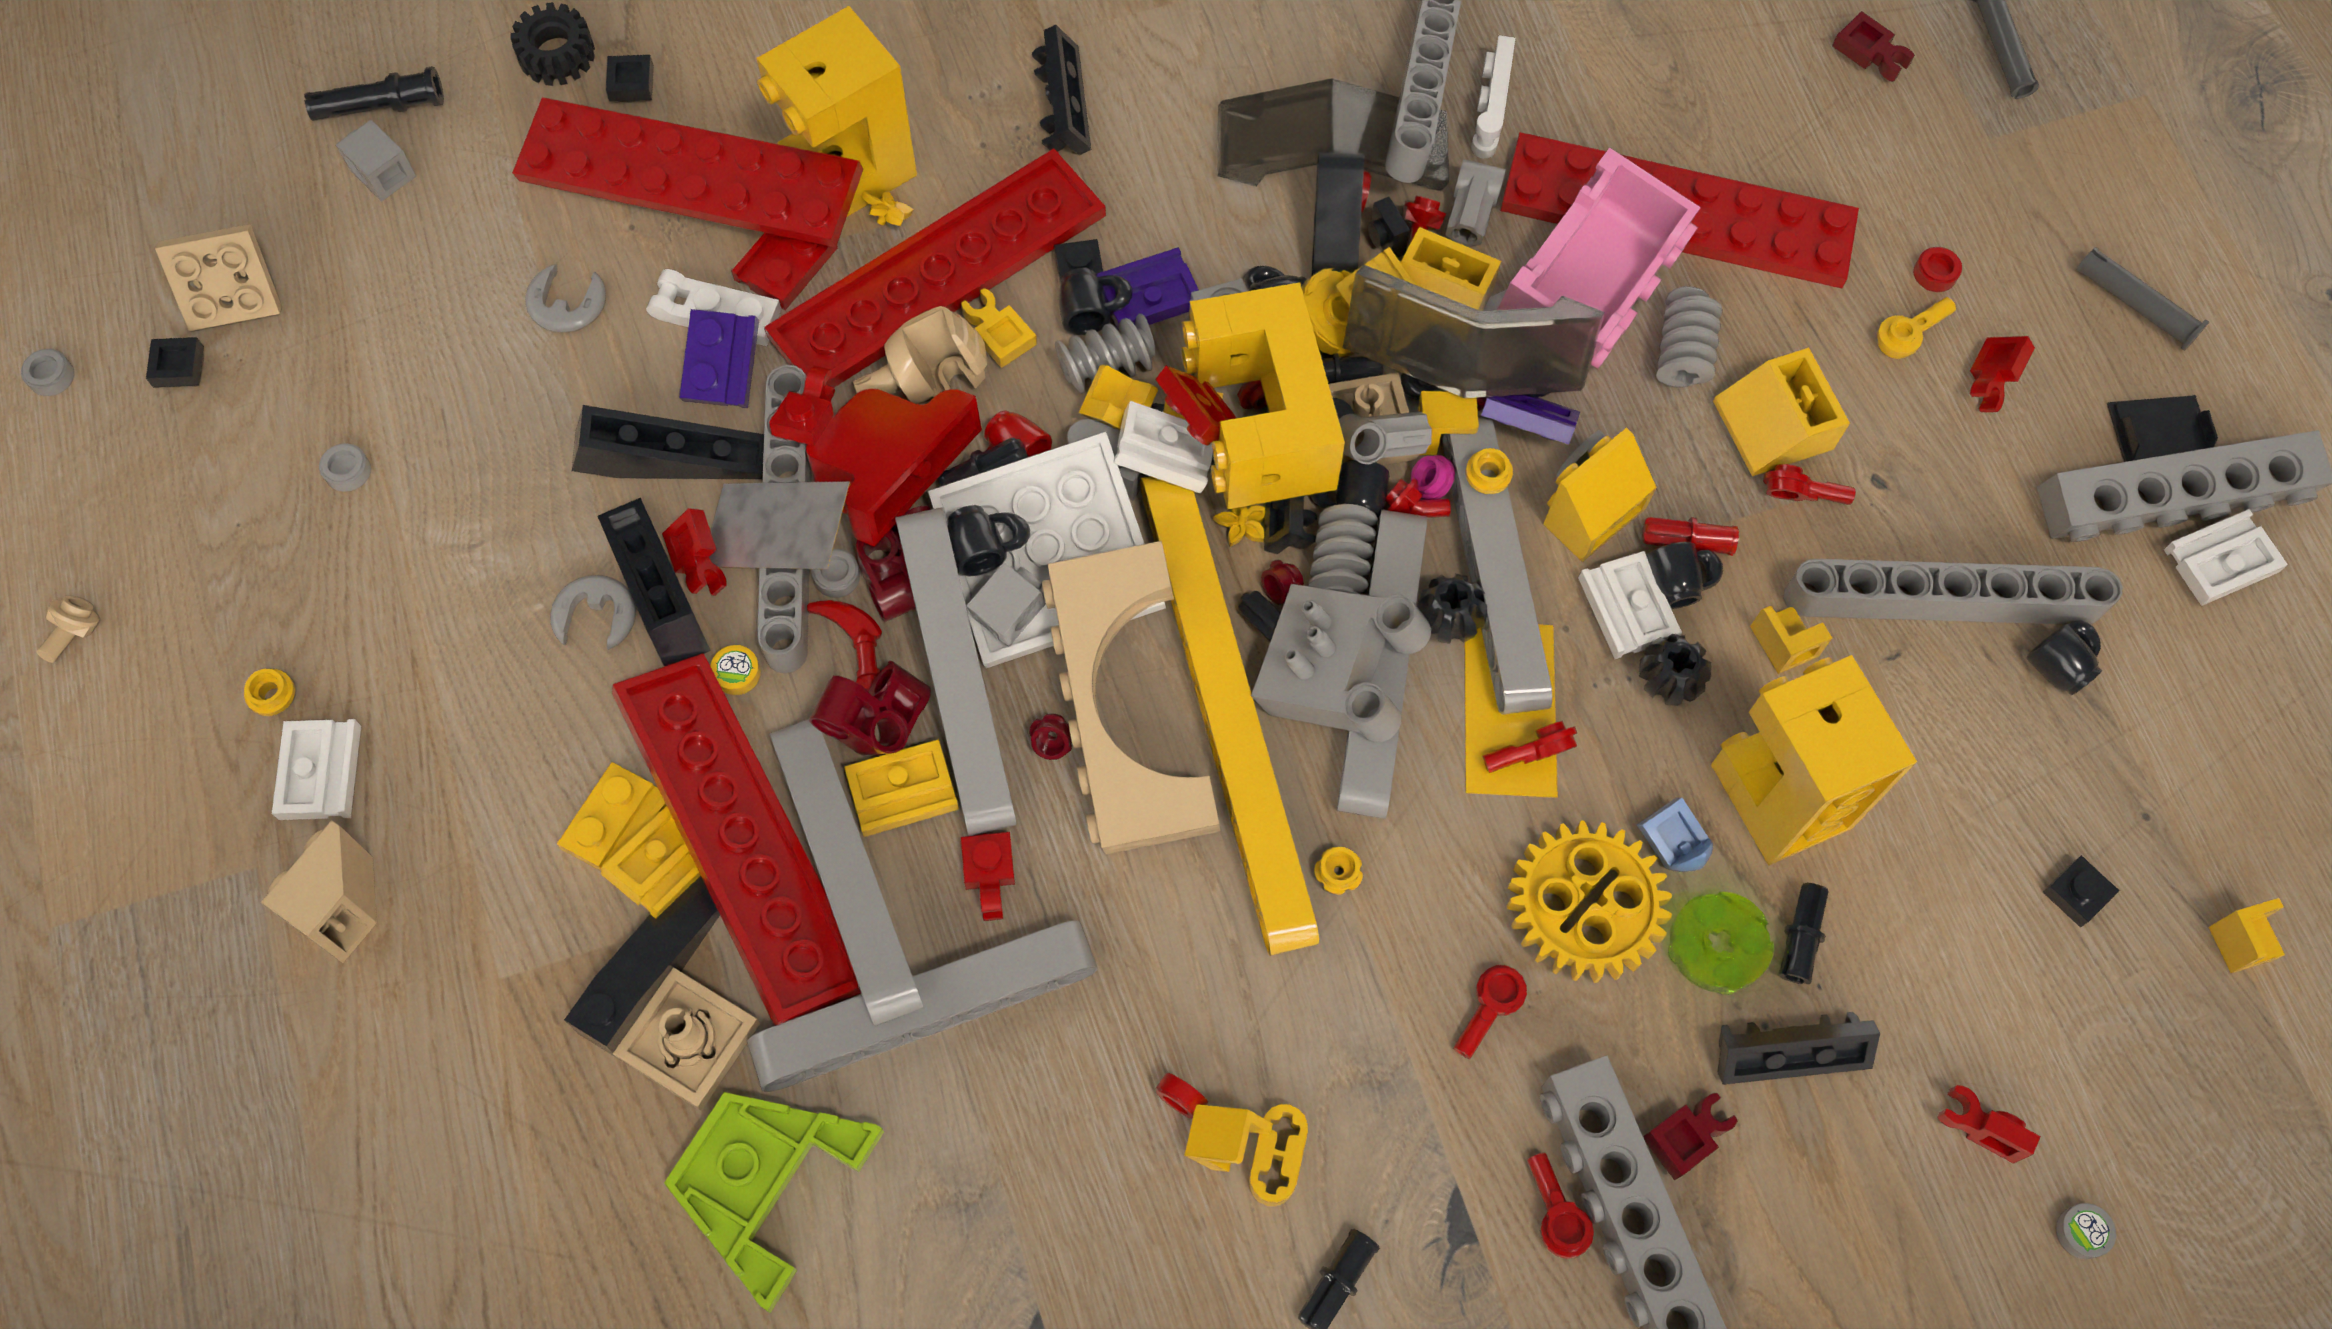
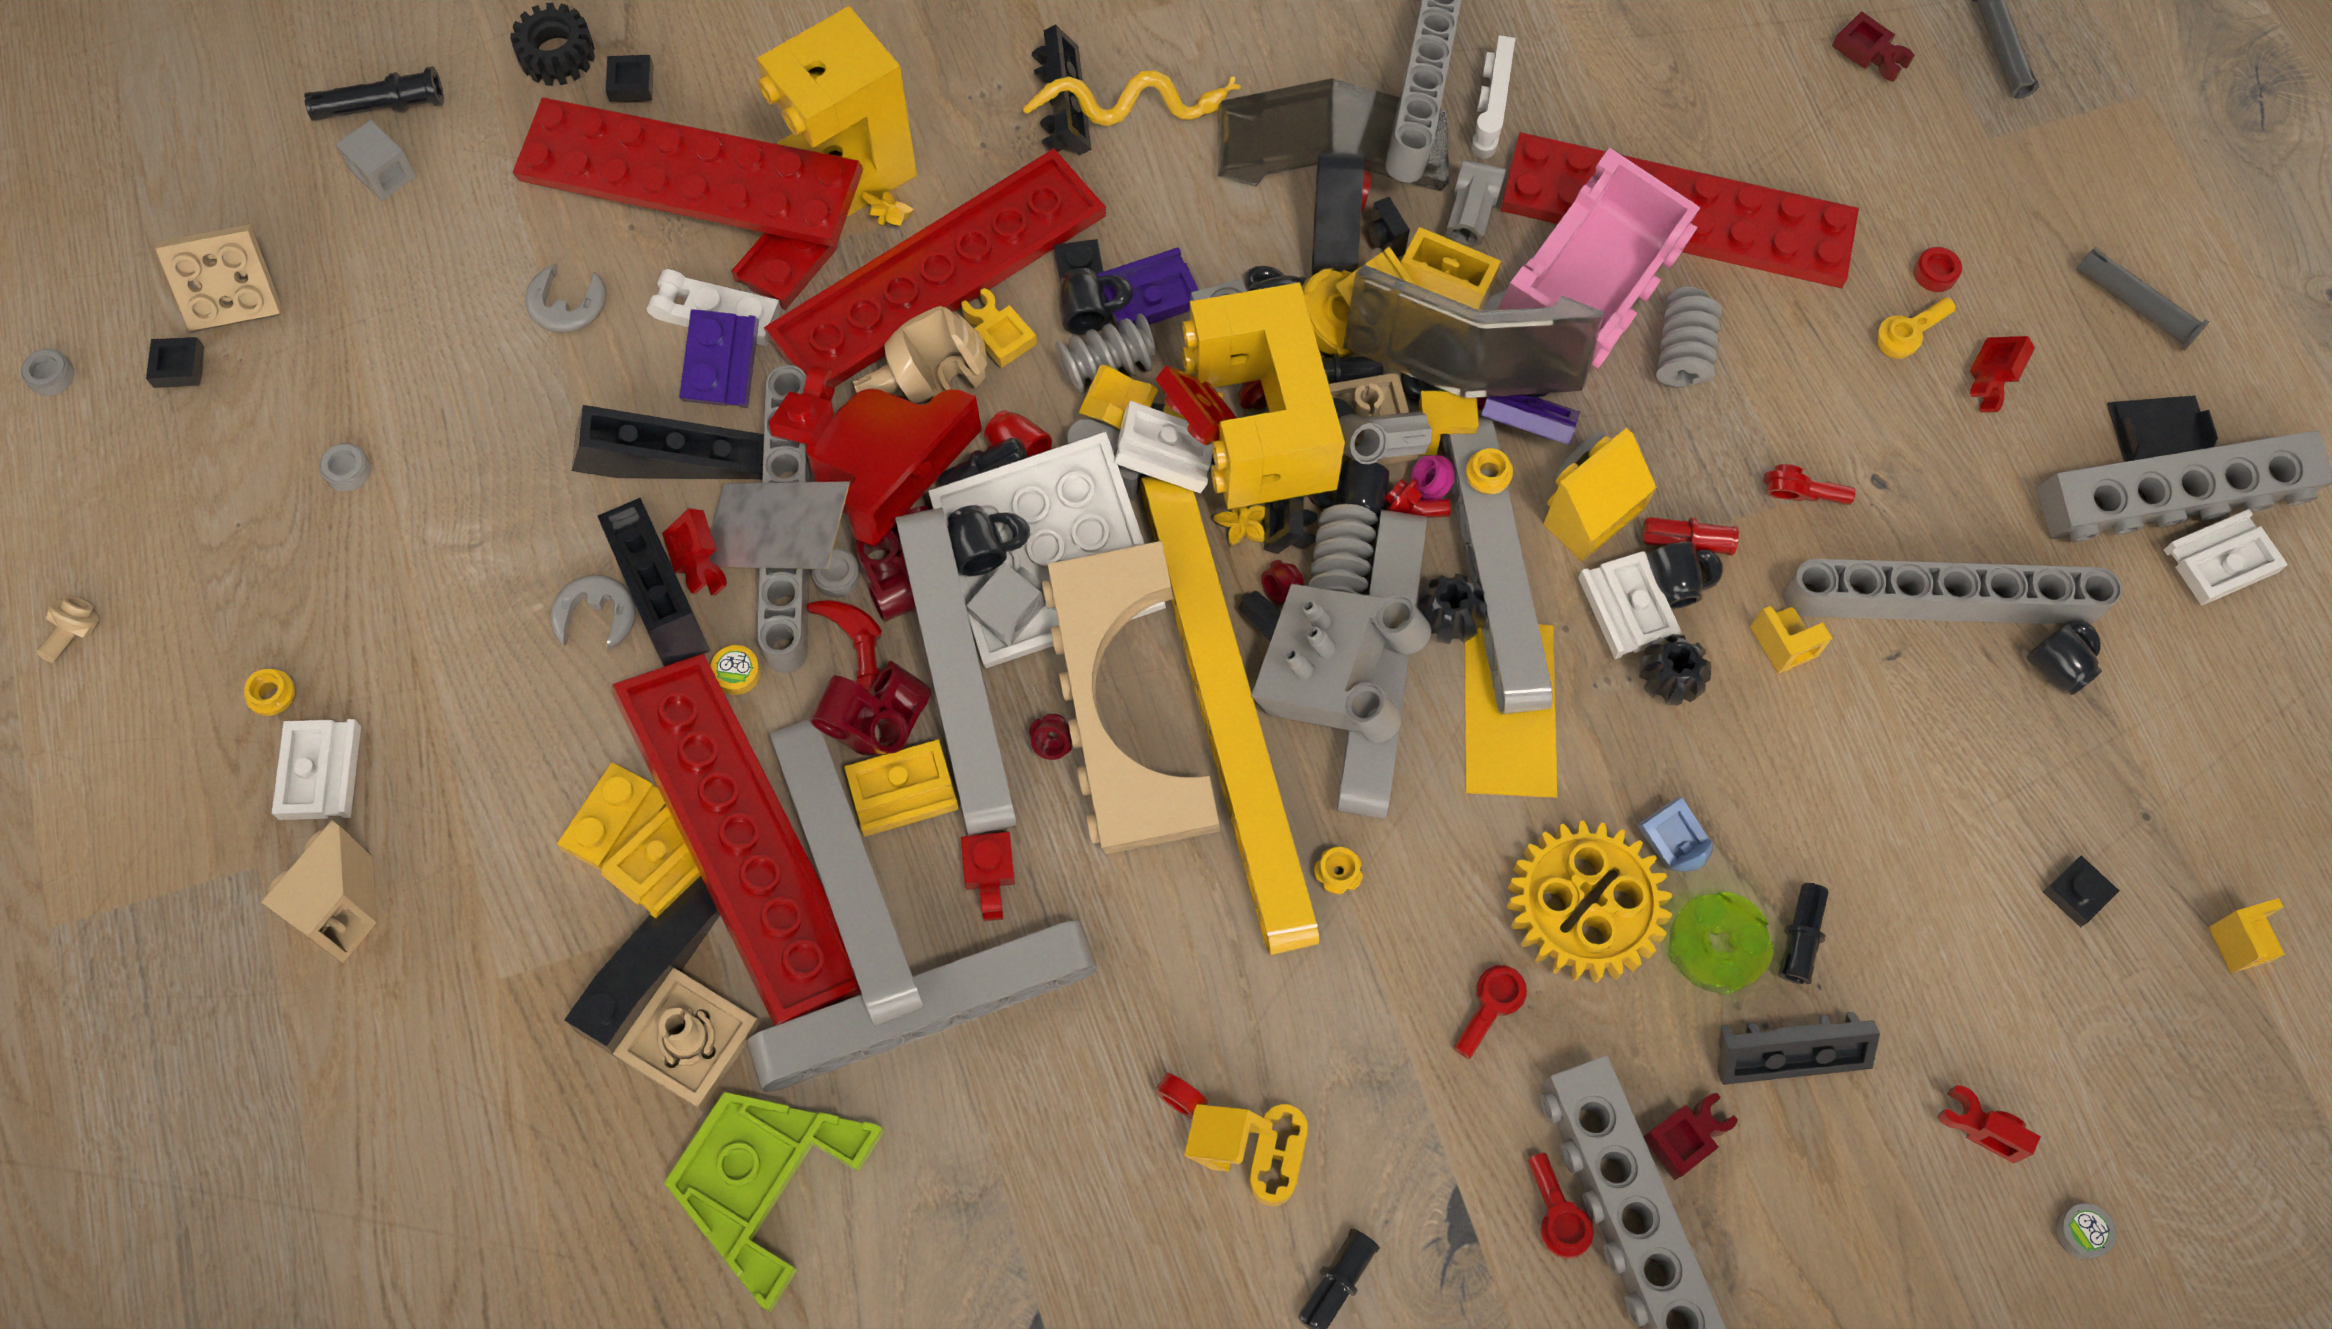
(1206, 103): none -> yellow animal
(1423, 214): red plate -> none
(1551, 741): red plate -> none
(1782, 412): yellow slope -> none
(1816, 762): yellow piece -> none

